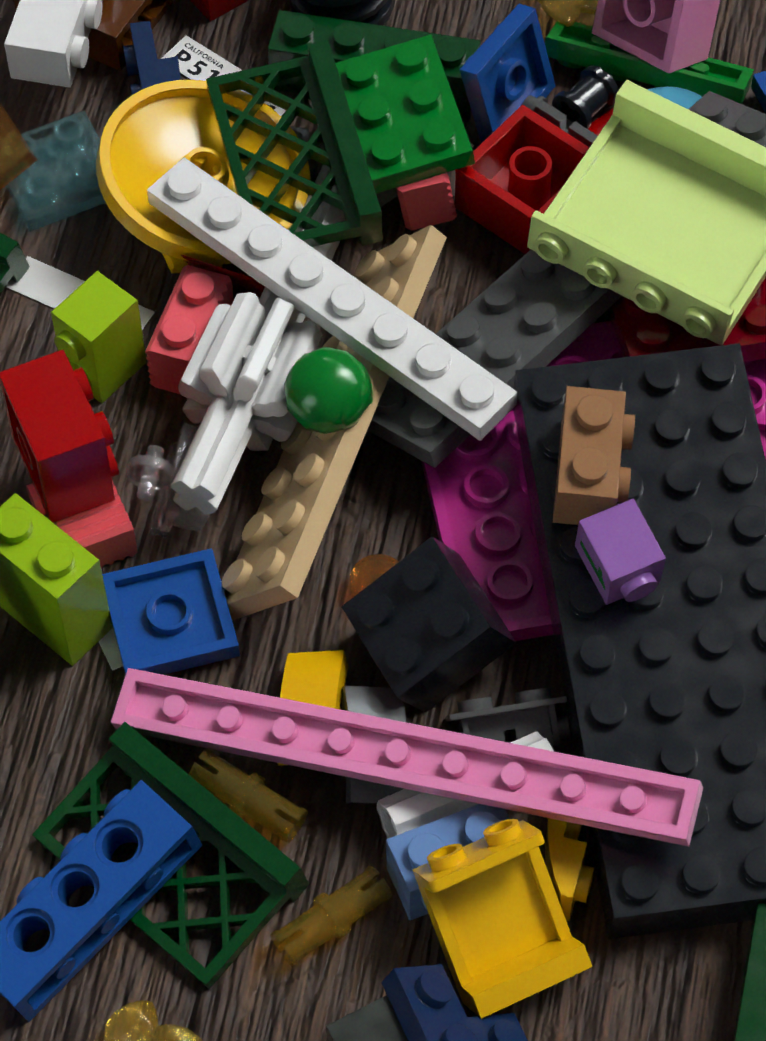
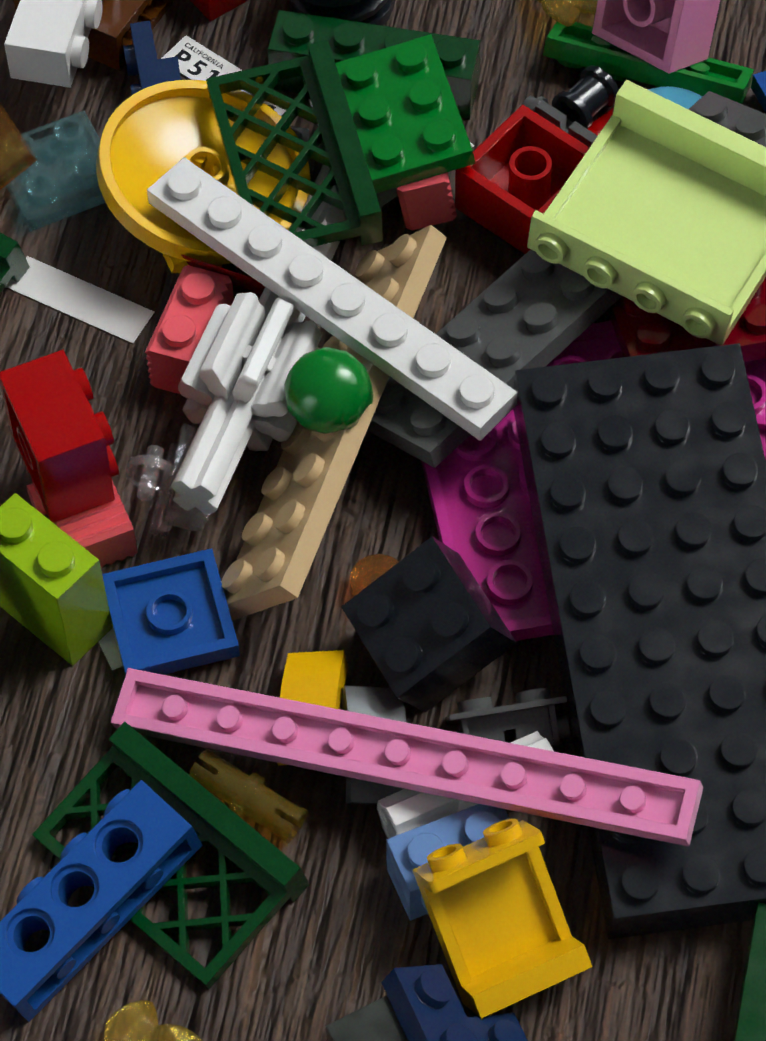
(101, 334): lime brick -> none
(331, 915): clear yellow pin -> none
(507, 70): blue plate -> none
(566, 863): yellow slope -> none
(590, 454): medium nougat brick -> none
(620, 552): medium lavender brick -> none

